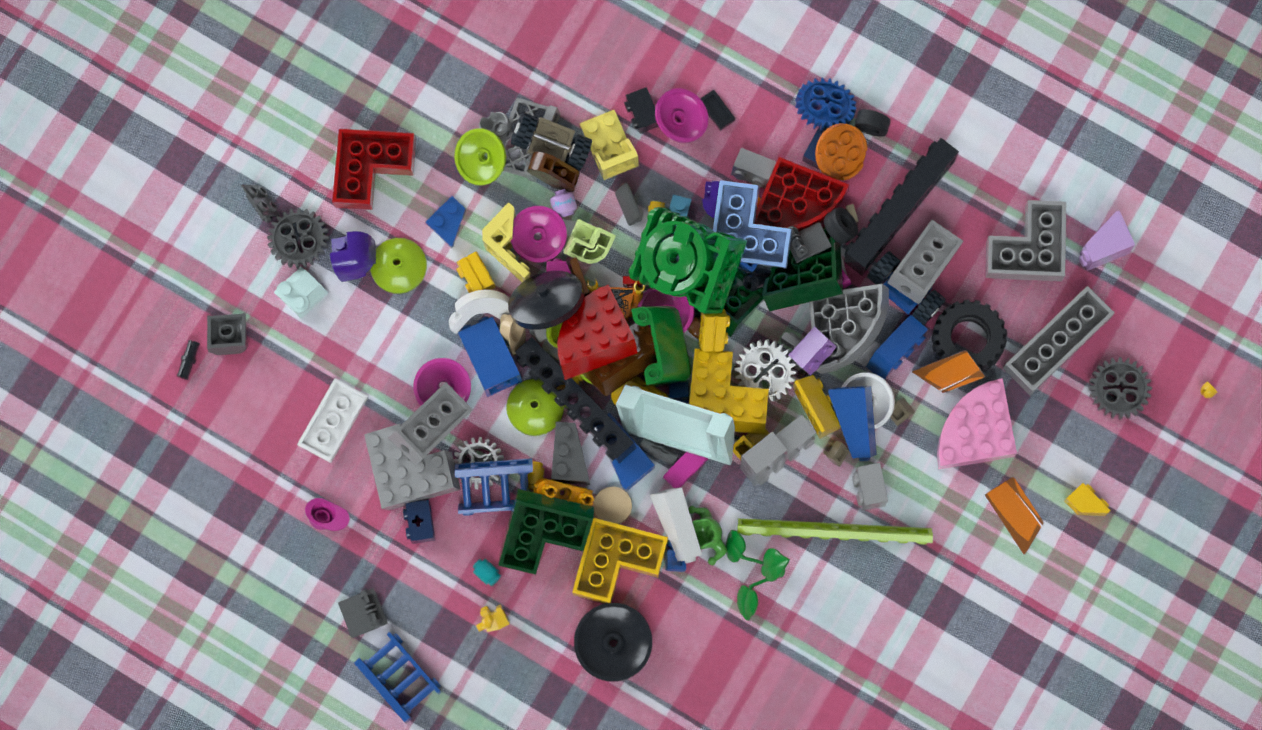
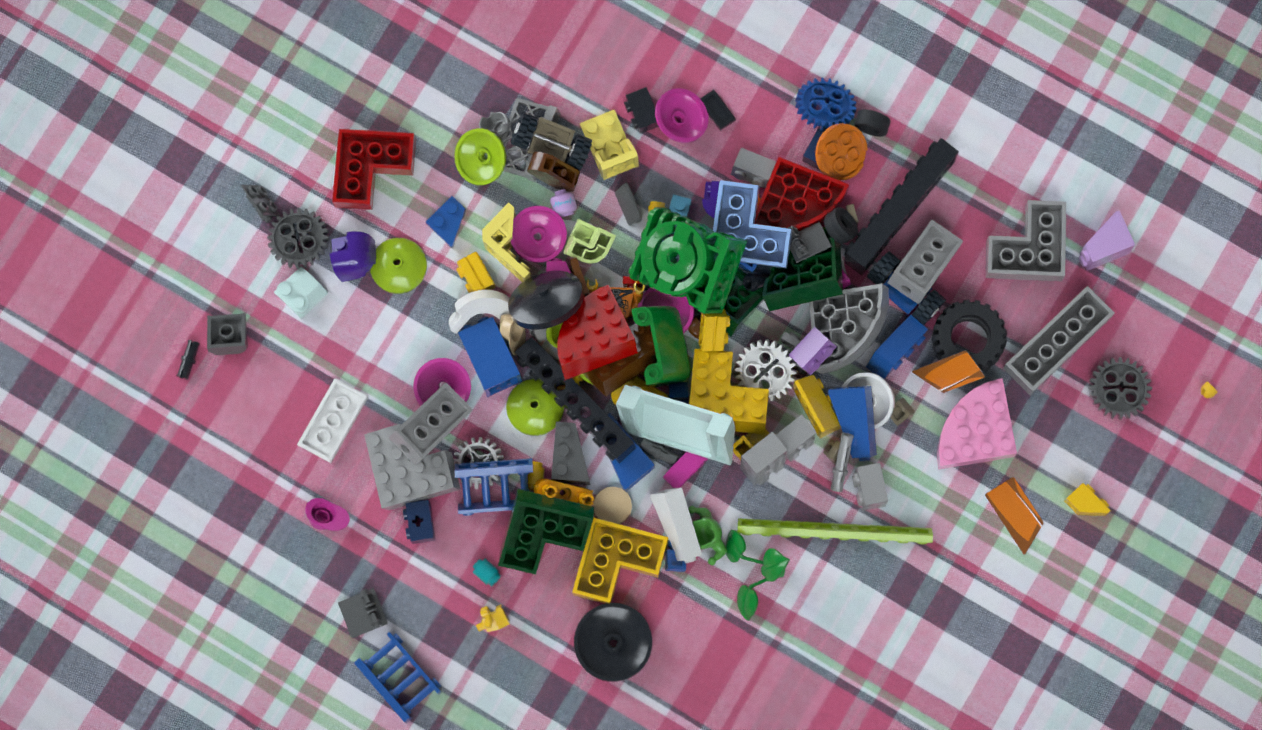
(840, 469): none -> light grey pin

